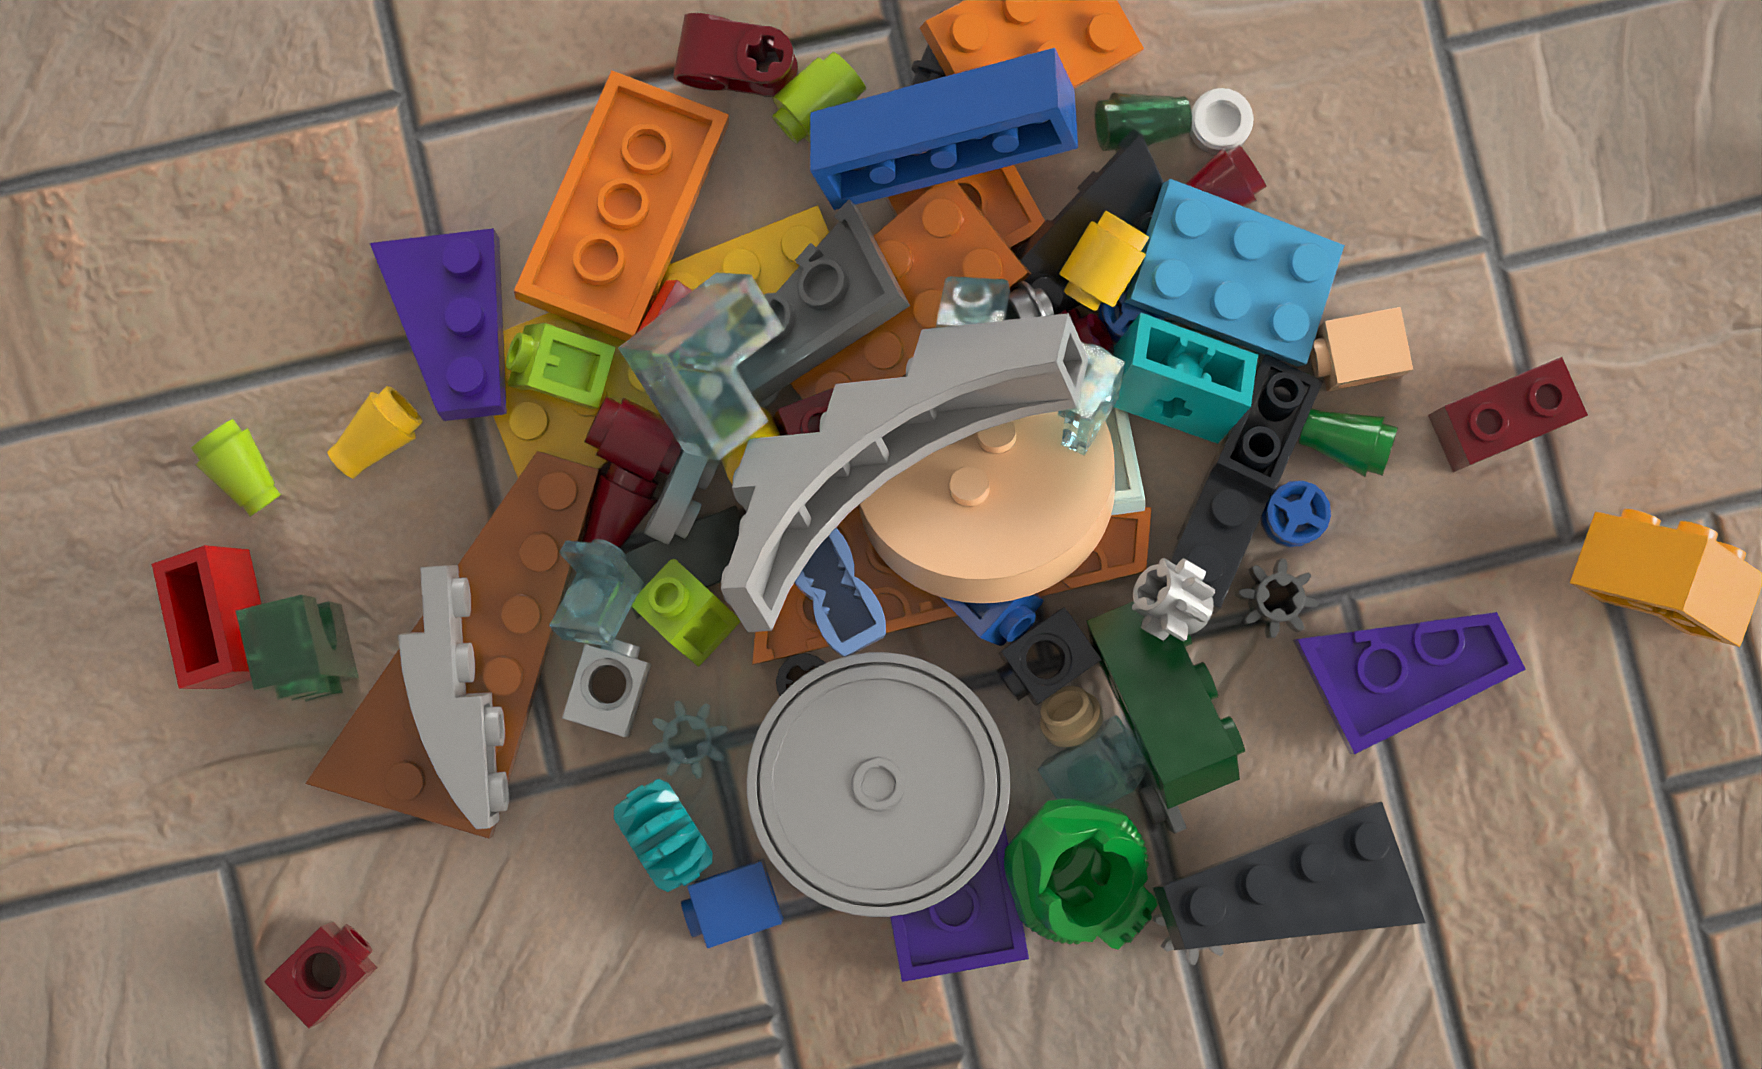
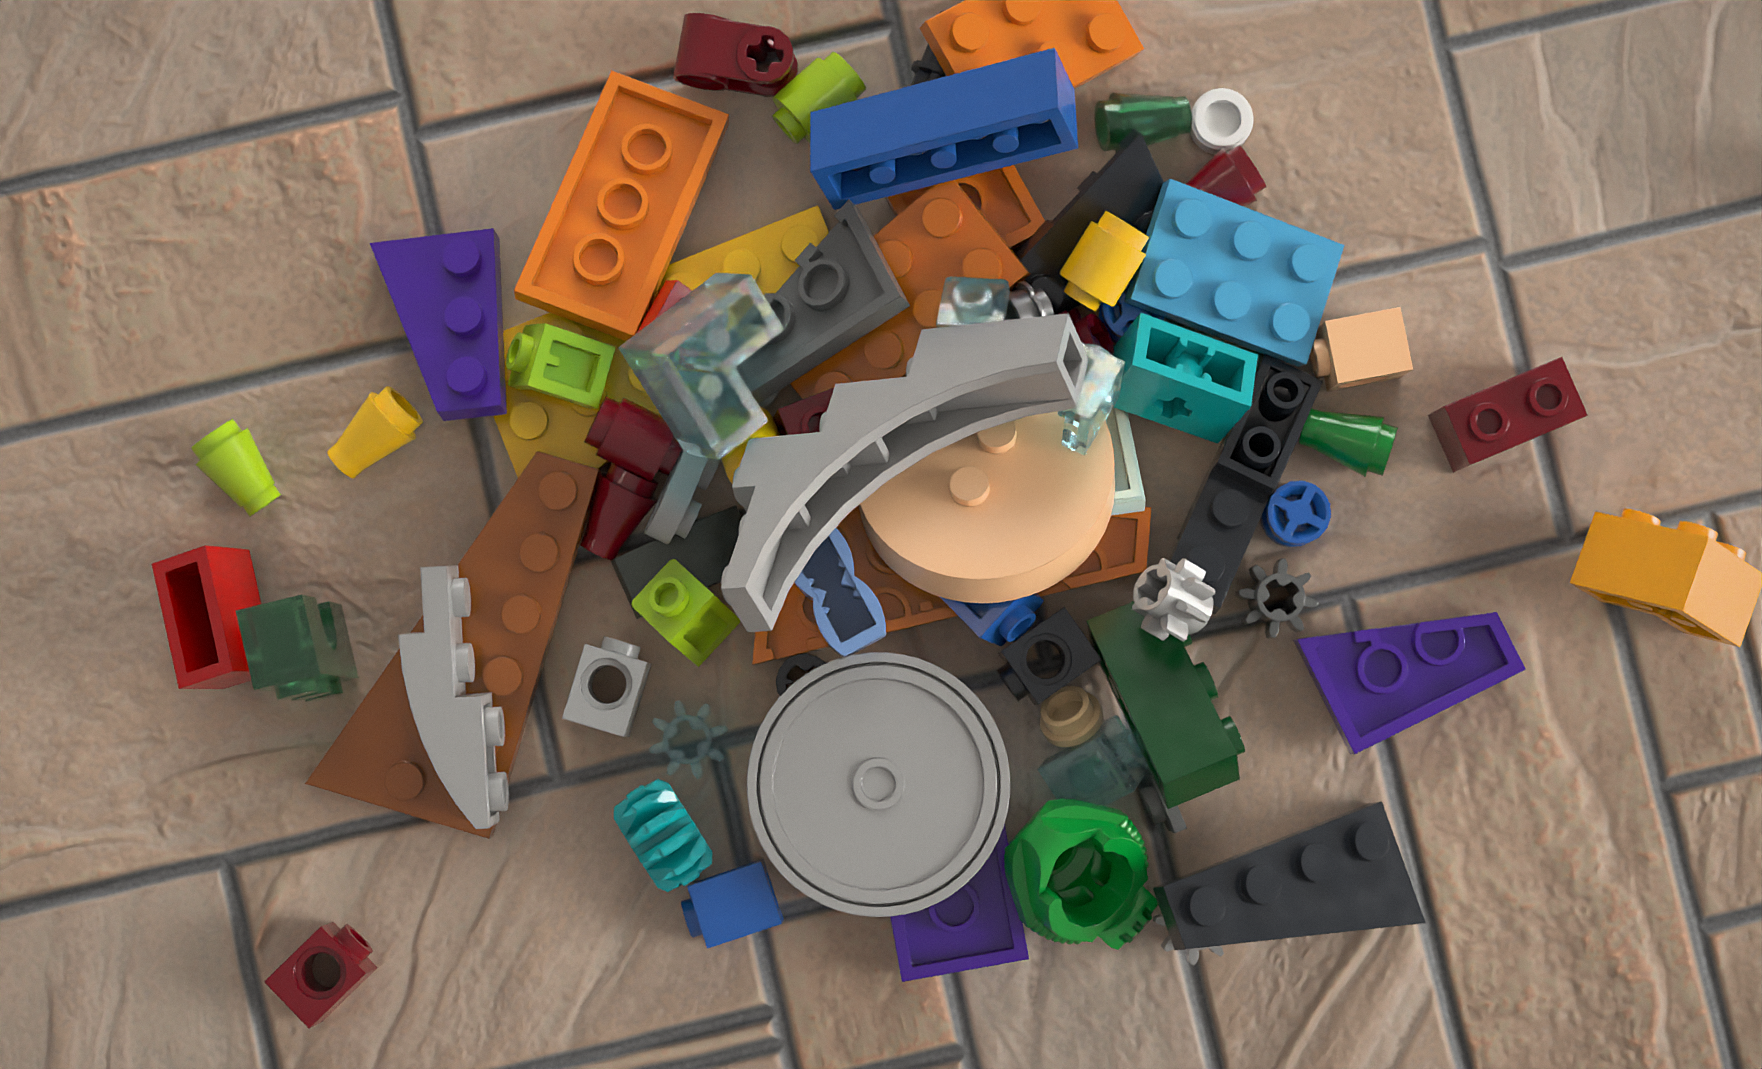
(598, 594): clear light blue bracket -> none

